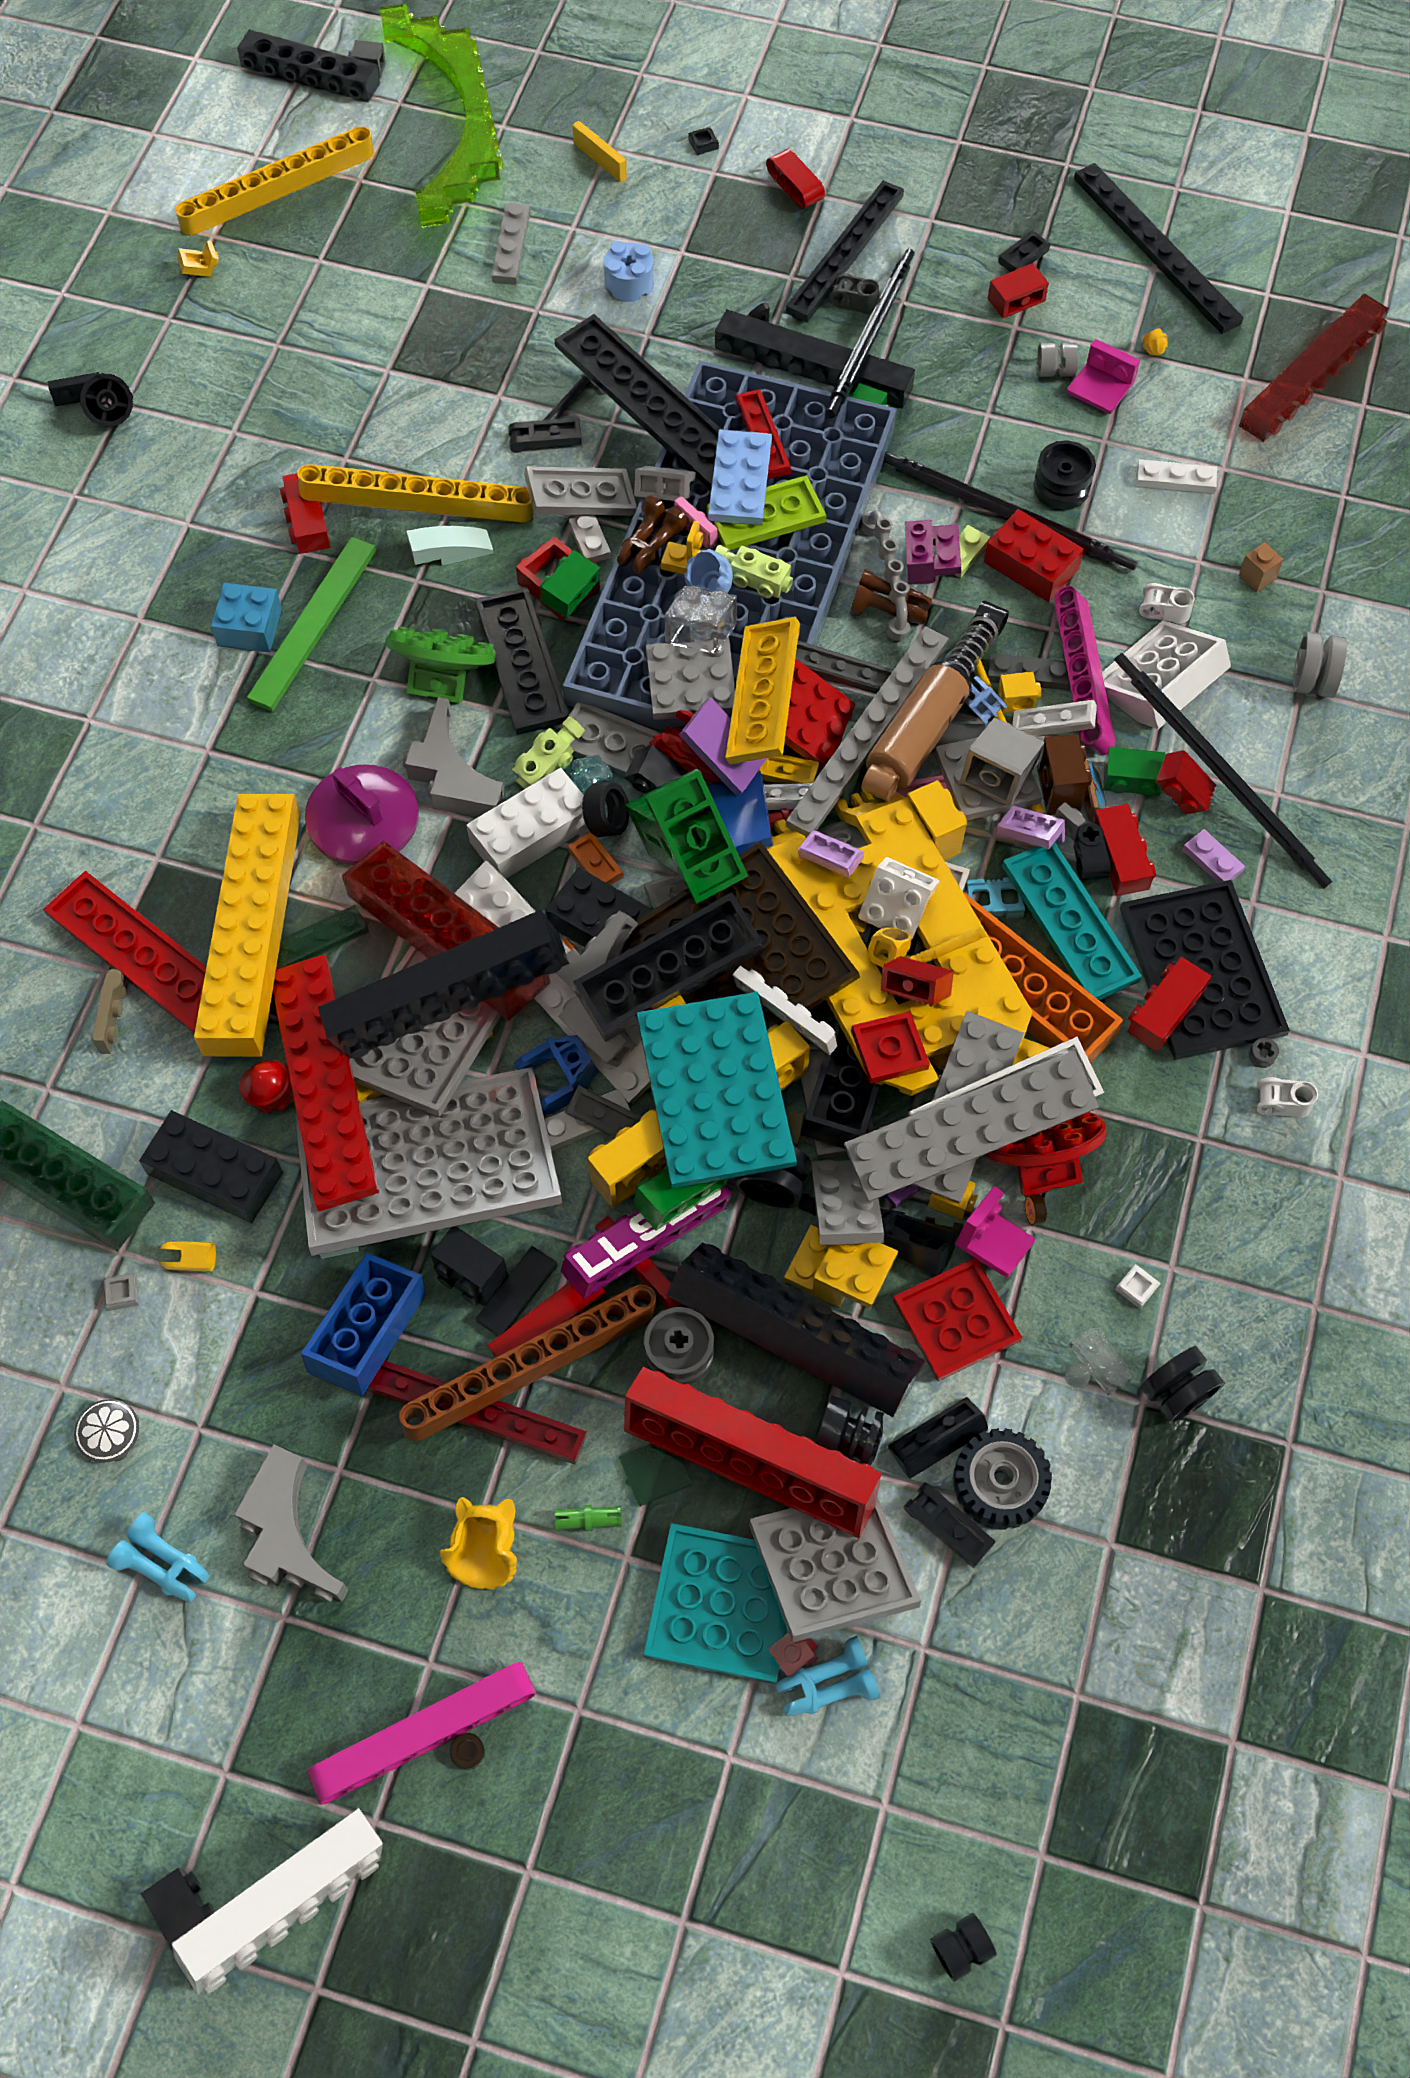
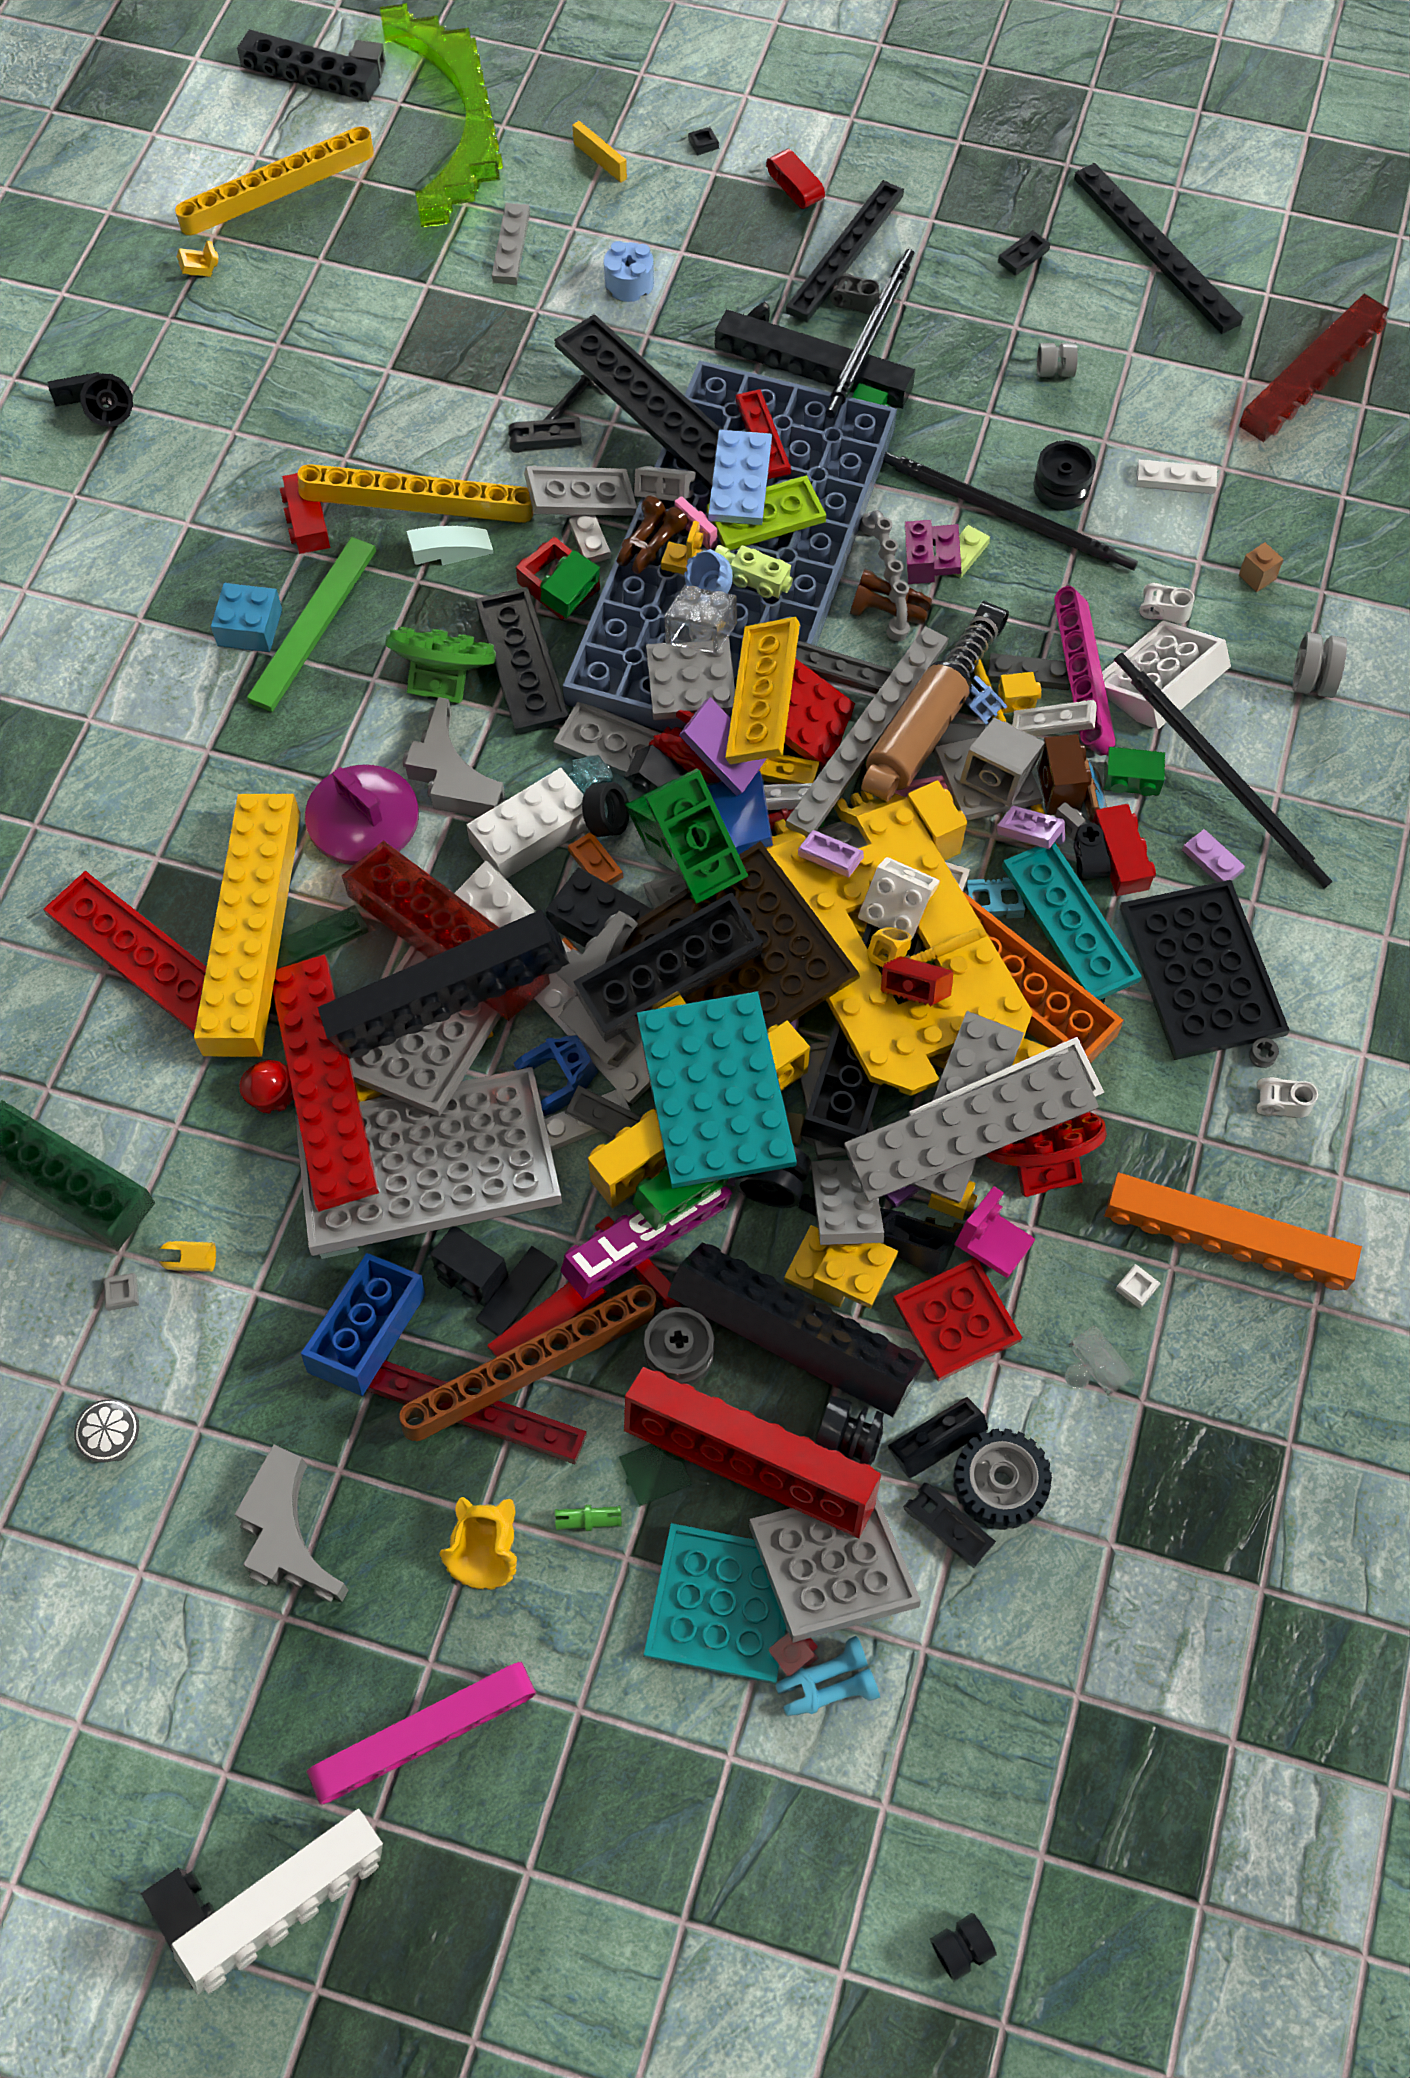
(108, 1010): dark tan hinge -> none
(128, 1557): medium azure piece -> none
(211, 1166): black brick -> none
(467, 1751): dark brown tile -> none
(548, 760): yellowish green brick -> none
(776, 1002): white plate -> none
(890, 1047): red plate -> none
(1017, 290): red brick -> none
(1033, 555): red brick -> none
(1035, 1209): dark brown tile -> none
(1104, 377): dark pink bracket -> none
(1155, 342): yellow plate -> none
(1167, 1003): red brick -> none
(1182, 1385): black wheel -> none
(1186, 782): red brick -> none
(1233, 1232): none -> orange brick

